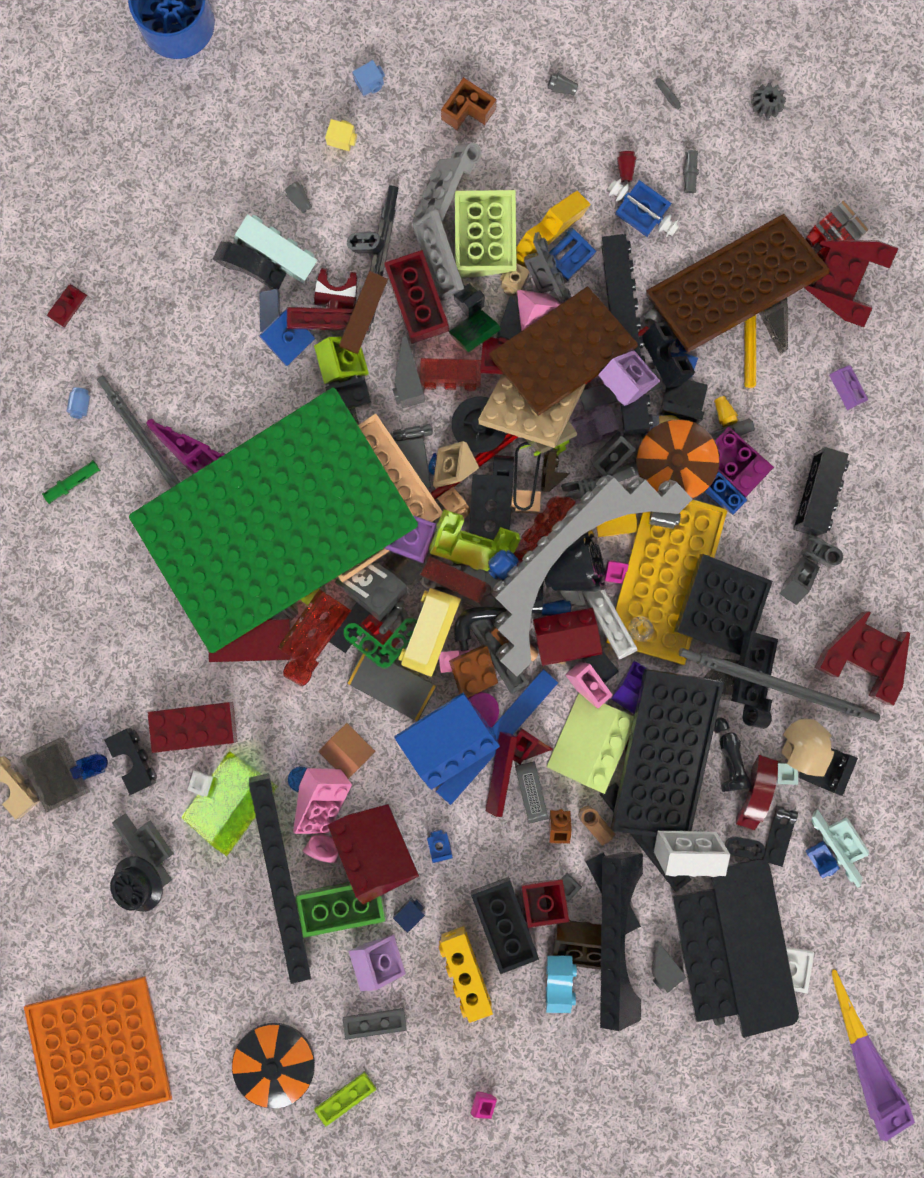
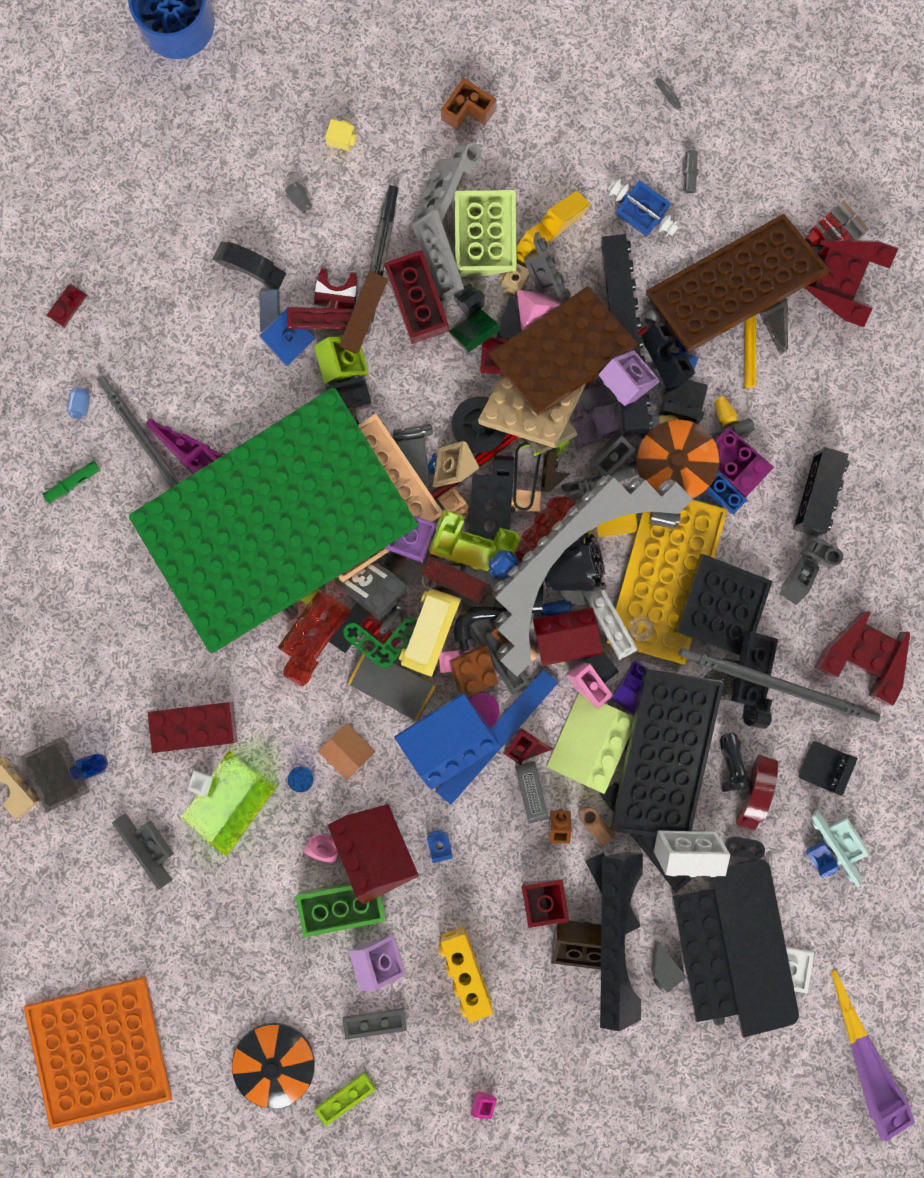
(126, 743): black arch -> none
(136, 885): black wheel -> none
(256, 645): dark red tile -> none
(275, 247): light aqua wedge -> none
(279, 878): black brick -> none
(320, 800): bright pink slope -> none
(365, 238): black beam -> none
(369, 78): medium blue brick -> none
(407, 382): dark grey slope -> none
(410, 914): dark blue brick -> none
(450, 373): clear red brick -> none
(501, 774): dark red tile -> none
(504, 925): black brick -> none
(560, 84): dark grey cone -> none
(560, 976): medium azure brick -> none
(571, 886): dark grey tile -> none
(575, 257): blue plate -> none
(615, 571): dark pink plate -> none
(626, 165): dark red cone -> none
(721, 725): black hinge -> none
(768, 100): dark grey gear -> none
(779, 836): black plate -> none
(787, 774): light aqua plate -> none
(808, 747): tan brick -> none
(848, 387): medium lavender slope -> none

